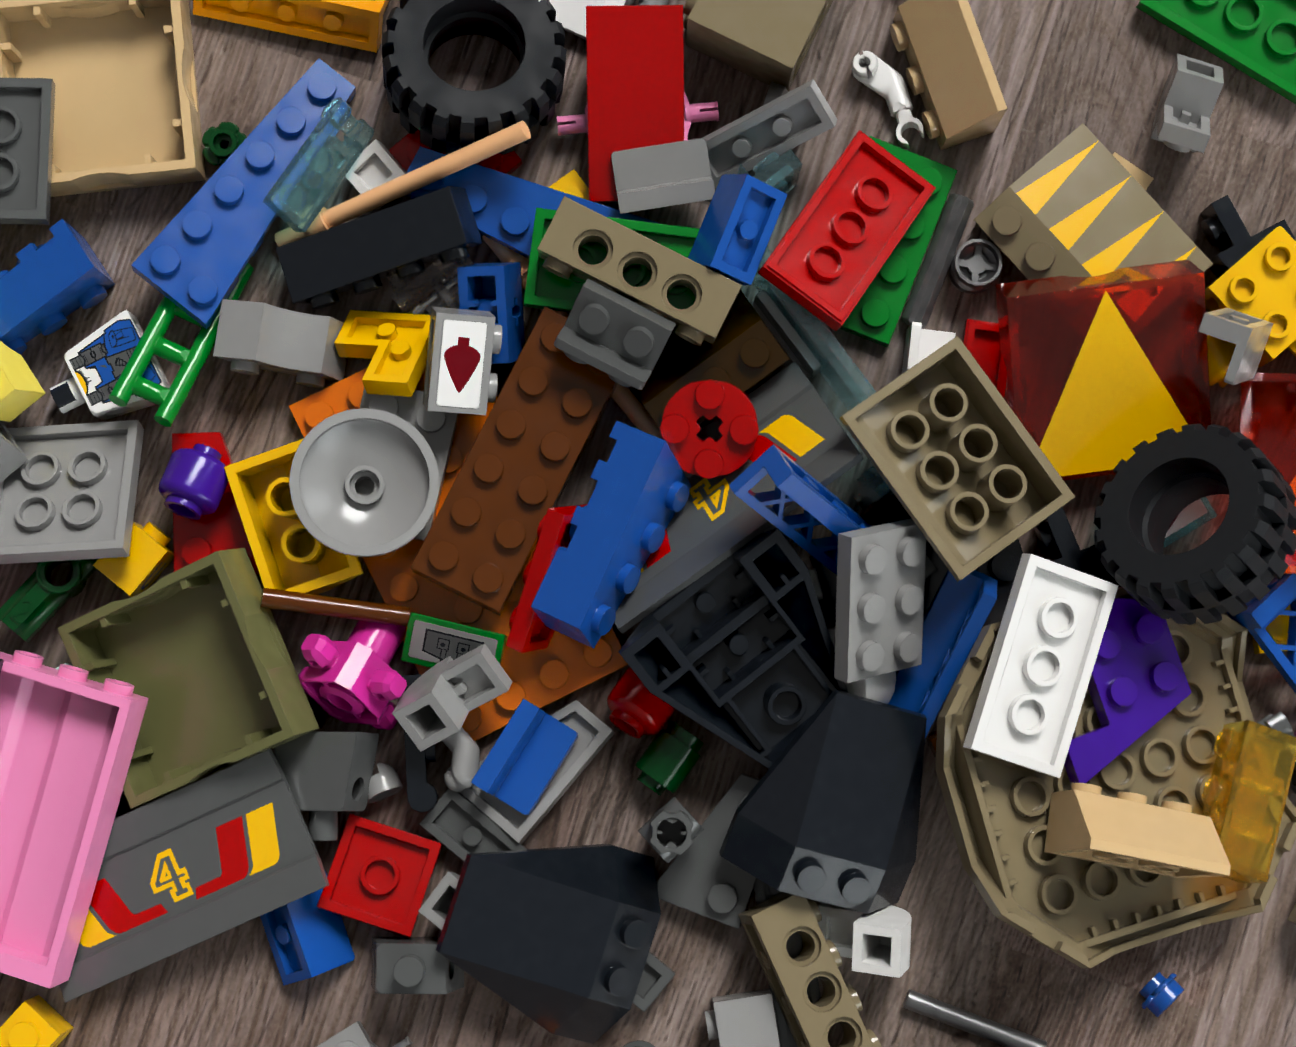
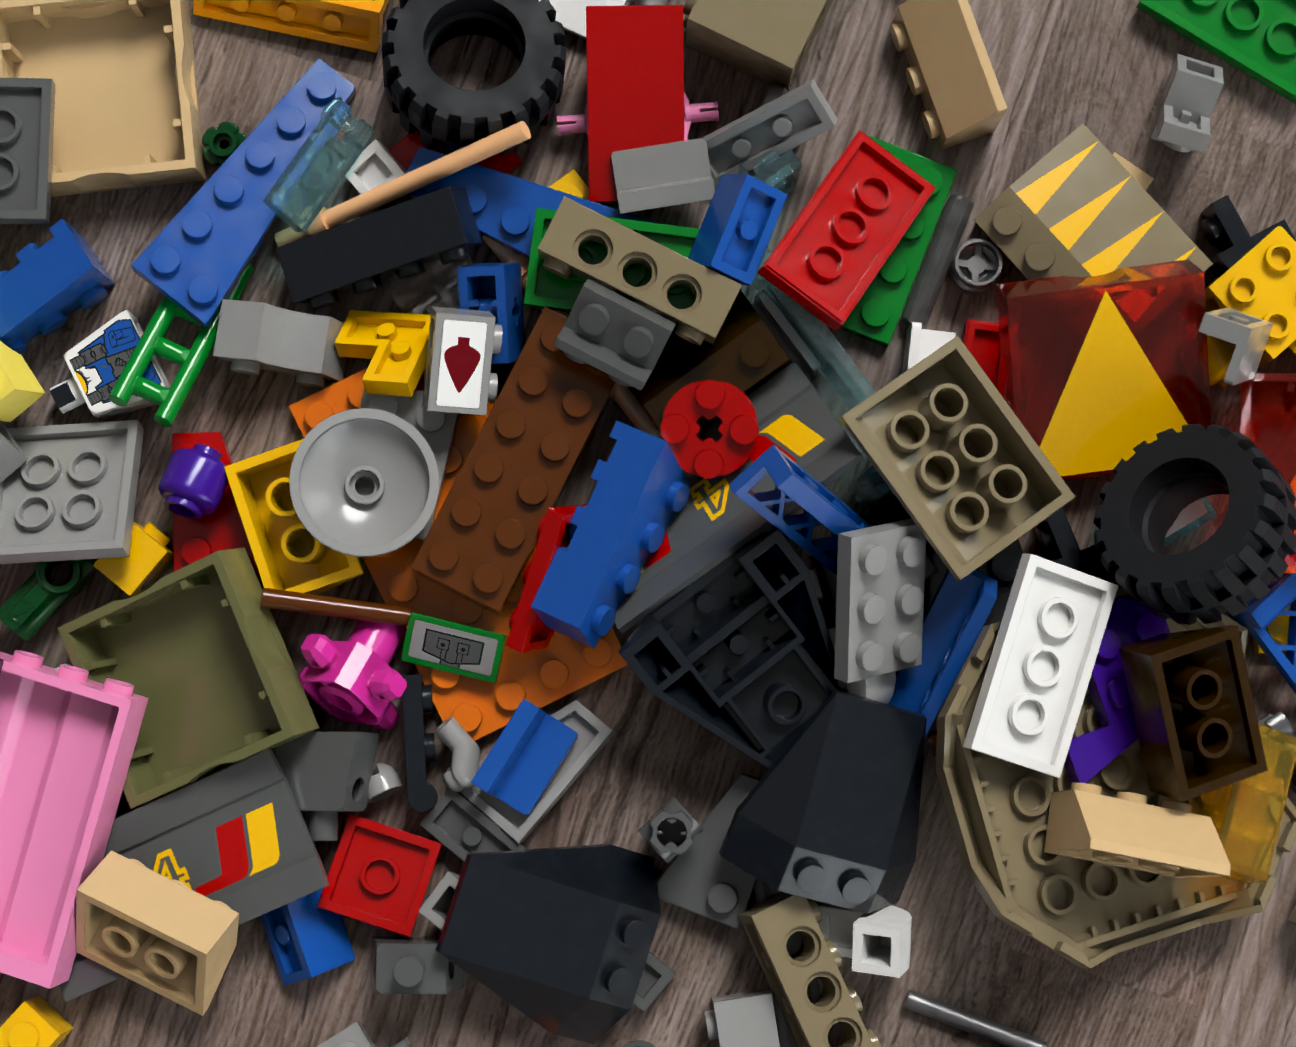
(155, 931): none -> tan slope
(446, 694): light grey brick -> none
(635, 708): red head -> none
(669, 759): dark green brick -> none
(892, 87): white arm -> none
(1160, 993): blue plate -> none
(1193, 711): none -> dark brown slope

